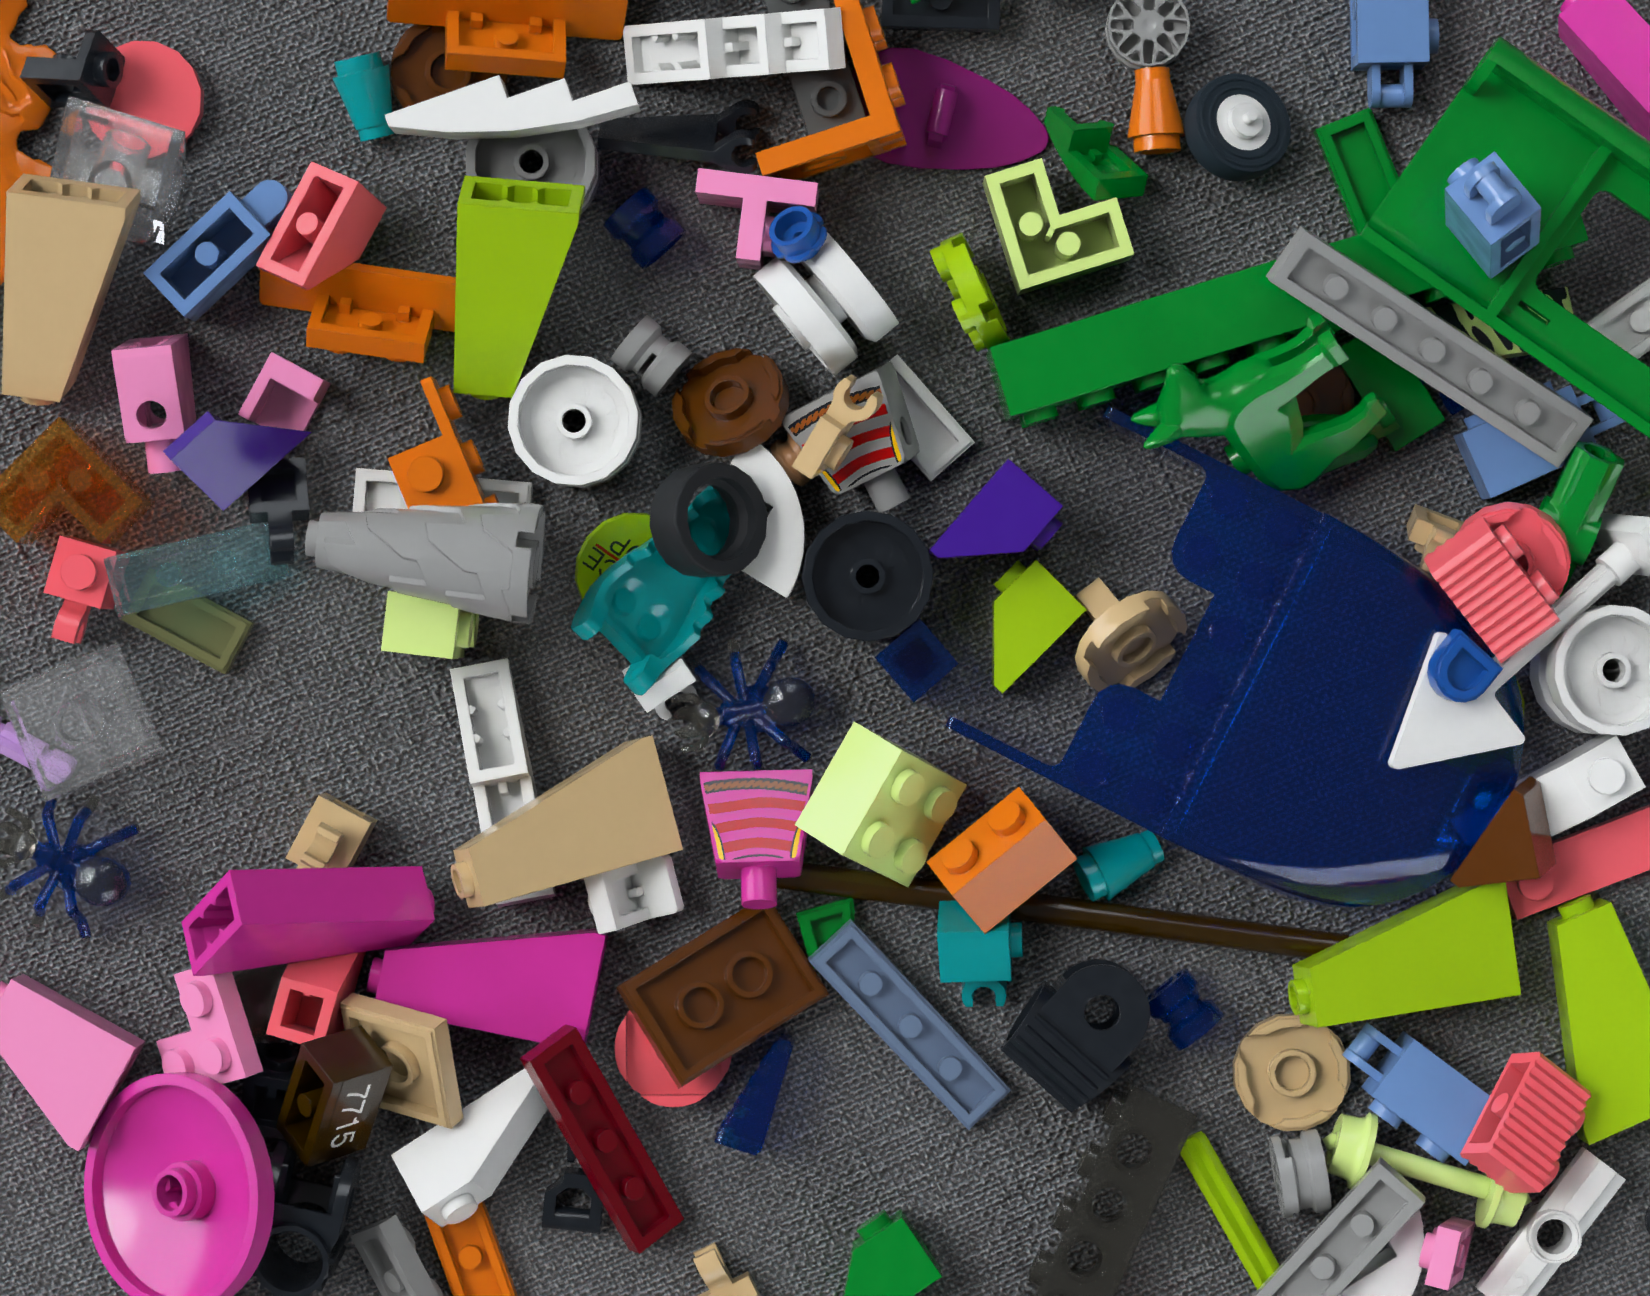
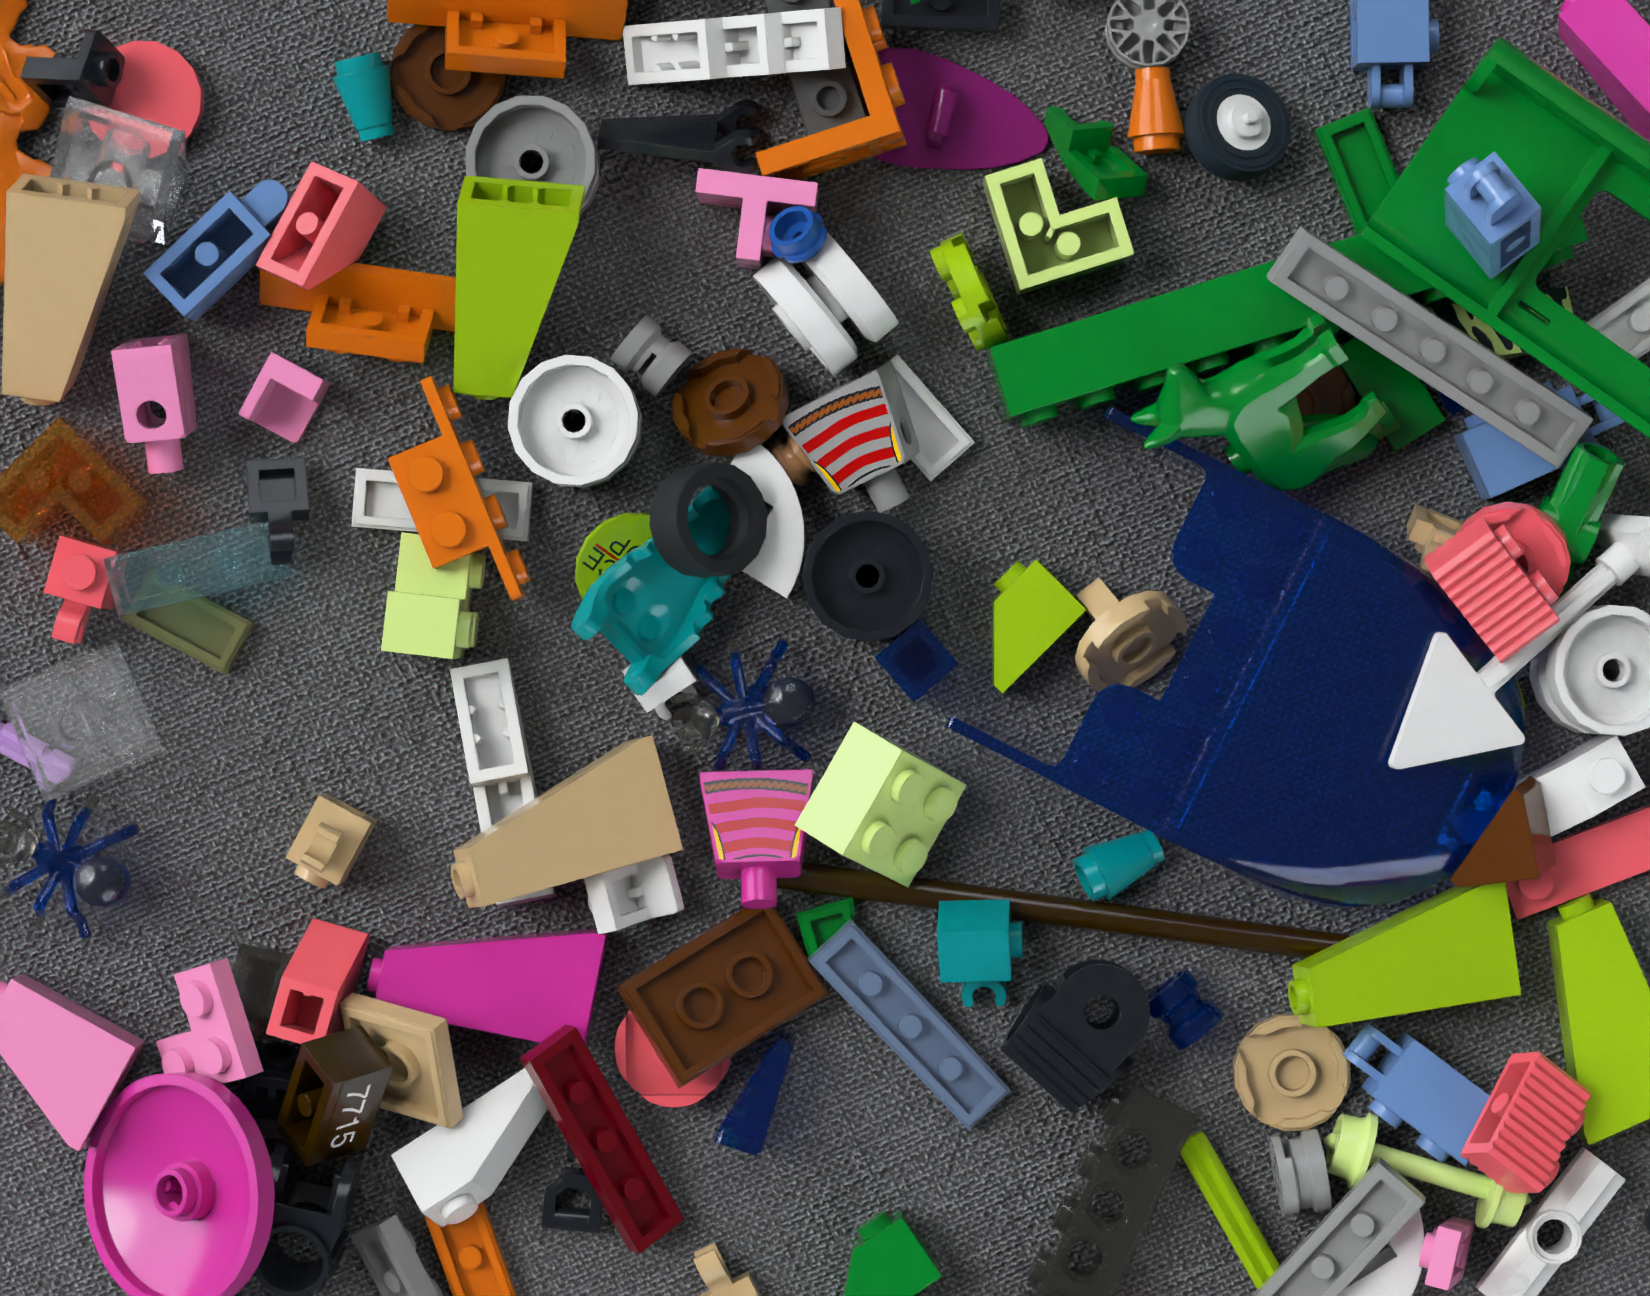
(229, 456): dark purple slope -> none
(305, 915): dark pink slope -> none
(453, 555): light grey cone -> none
(489, 112): white slope -> none
(644, 228): clear blue wheel -> none
(829, 441): tan plate -> none
(1001, 518): dark purple slope -> none
(1001, 860): orange slope -> none
(1461, 668): blue tile -> none

